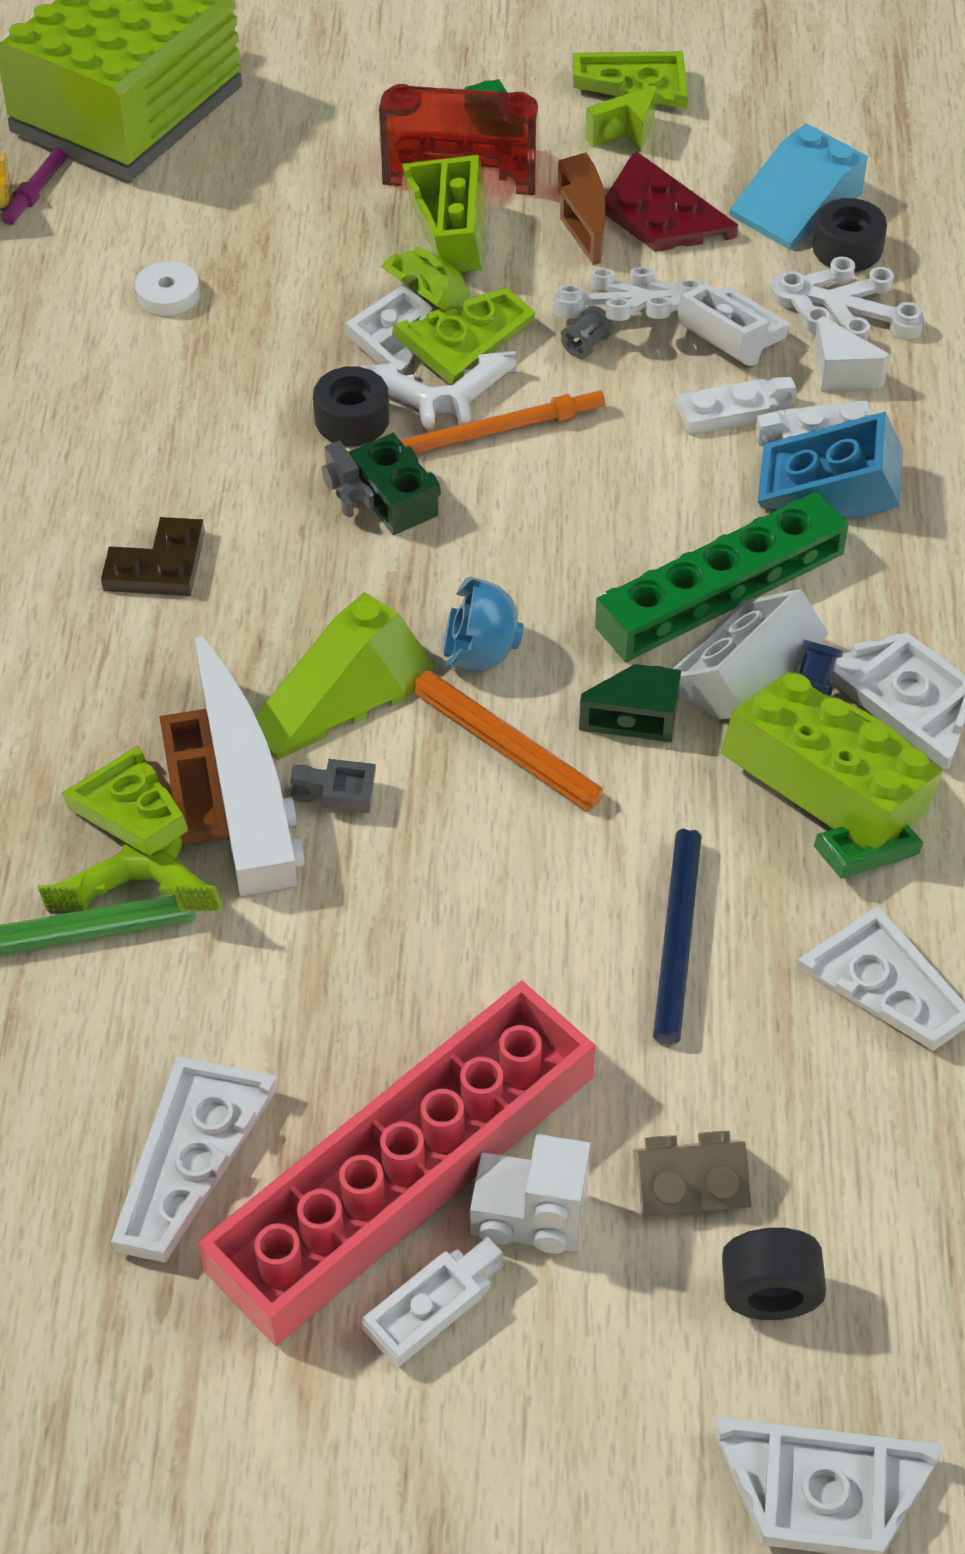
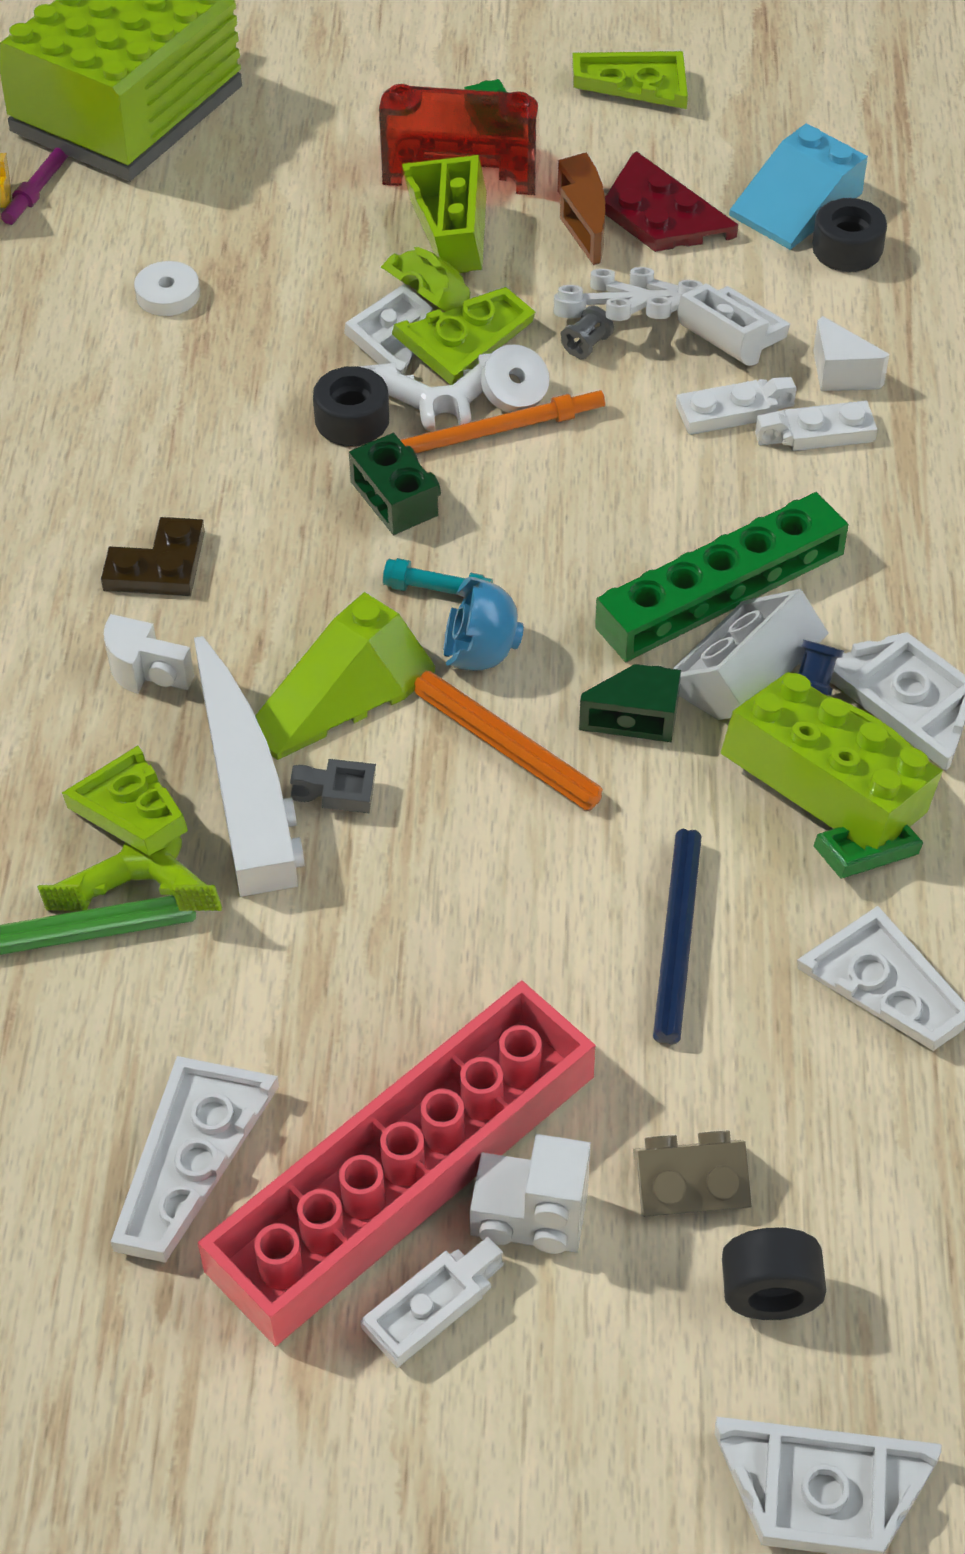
(139, 656): none -> white brick
(194, 776): dark orange slope -> none
(343, 476): dark grey plate -> none
(400, 574): none -> teal bar
(516, 361): none -> white piece
(622, 116): lime slope -> none
(797, 292): white plant -> none
(848, 464): dark azure slope -> none

